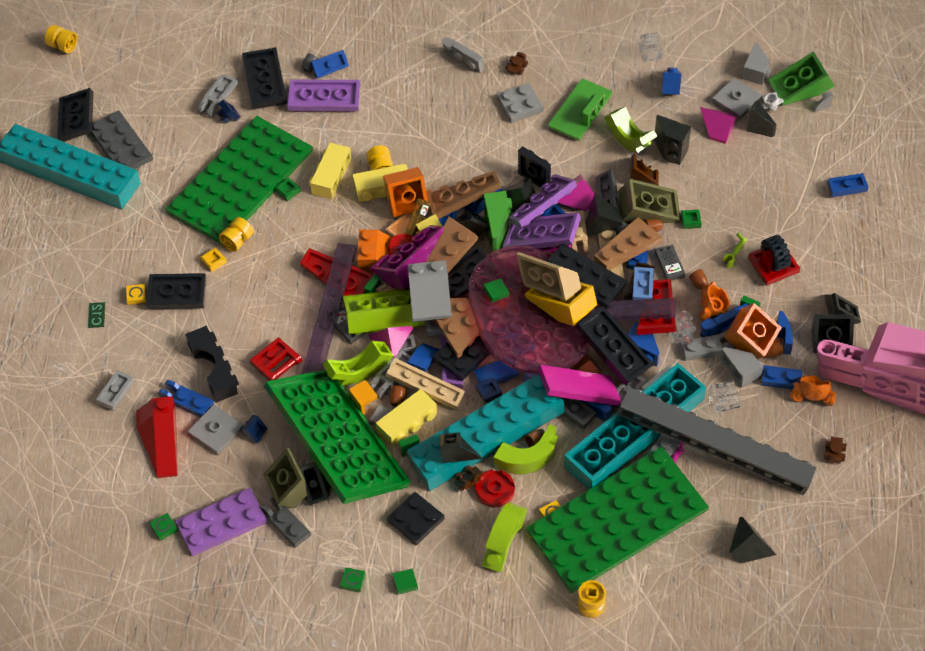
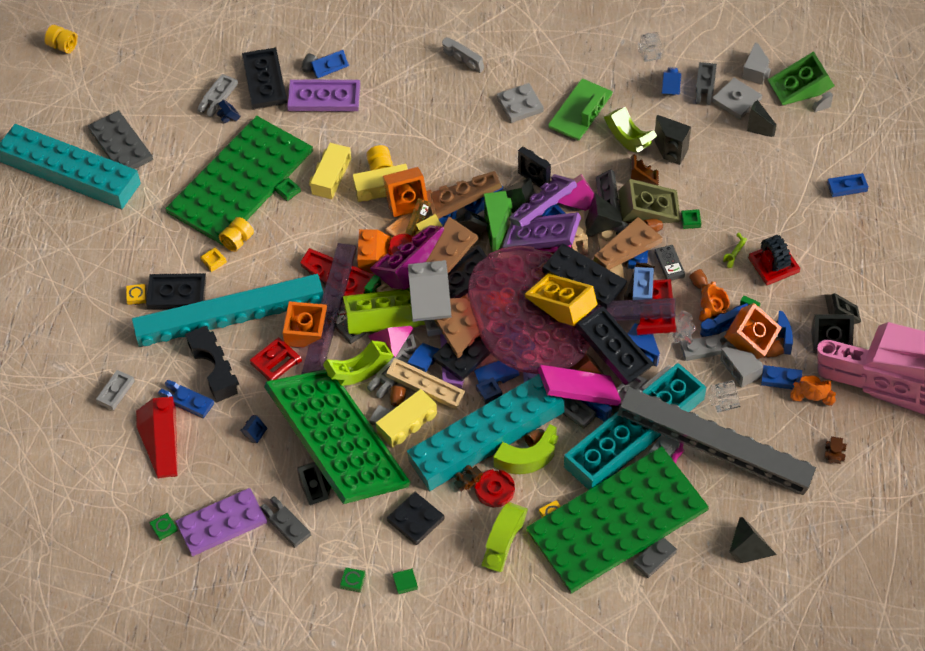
(75, 115): black plate -> none
(96, 315): clear green sticker -> none
(215, 429): light grey plate -> none
(226, 310): none -> teal brick
(286, 481): olive slope -> none
(303, 323): none -> orange slope
(362, 395): light orange panel -> none
(408, 443): green tile -> none
(456, 448): pearl dark grey slope -> none
(496, 290): green tile -> none
(517, 63): reddish brown piece -> none
(548, 277): tan slope -> none
(591, 599): yellow wheel -> none
(655, 557): none -> dark grey plate
(705, 81): none -> dark grey hinge
(718, 124): dark pink slope -> none
(771, 97): white plate -> none

